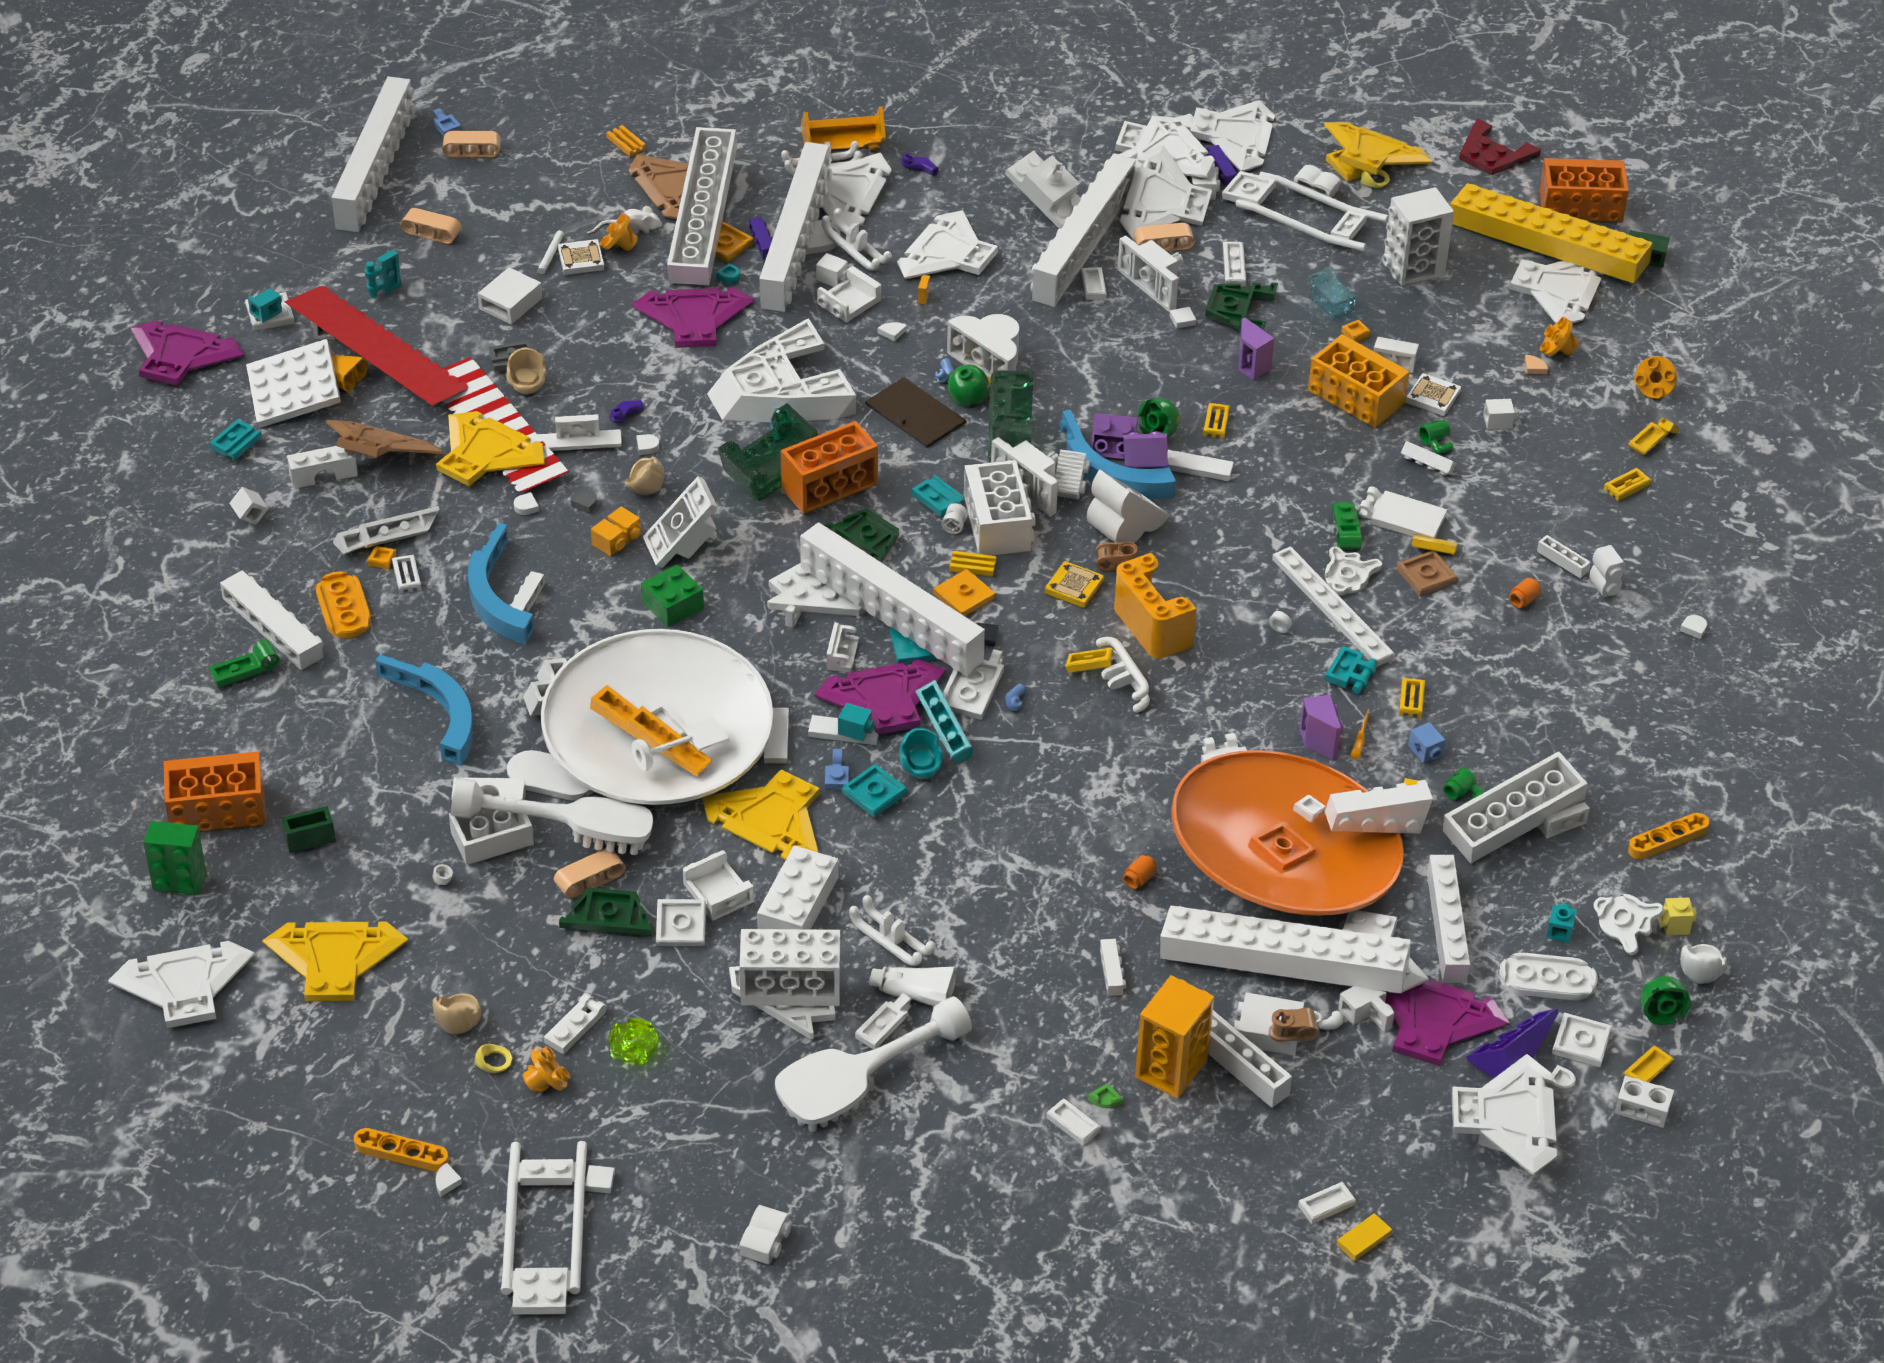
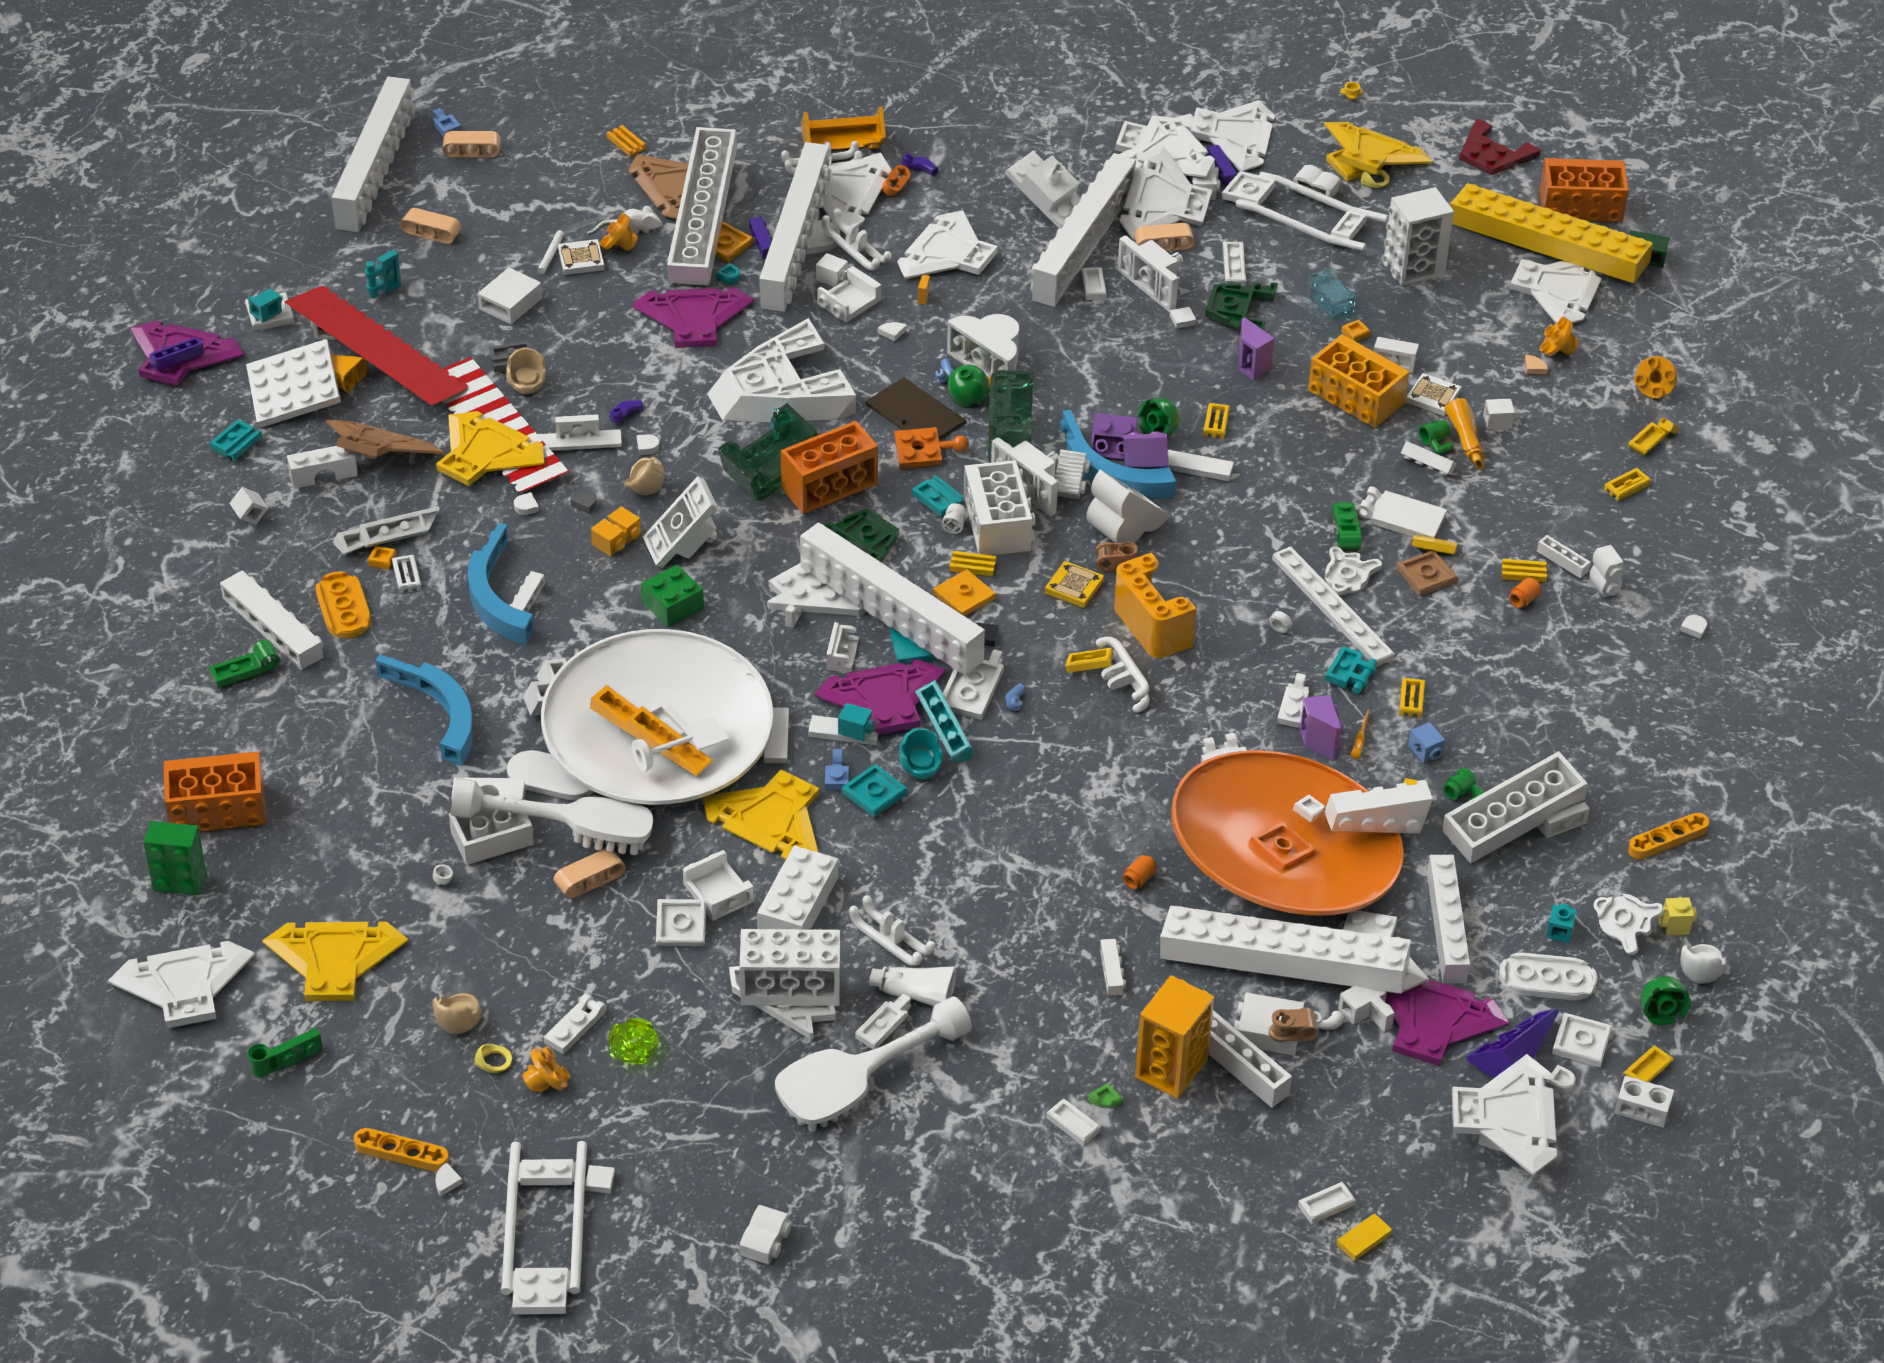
(176, 353): none -> dark purple piece
(266, 1061): none -> green plate
(308, 829): dark green piece -> none
(608, 912): dark green wing -> none
(898, 182): none -> orange beam
(931, 451): none -> orange plate
(1292, 702): none -> white hinge
(1352, 90): none -> yellow plate
(1465, 425): none -> light orange piece
(1523, 569): none -> yellow tile

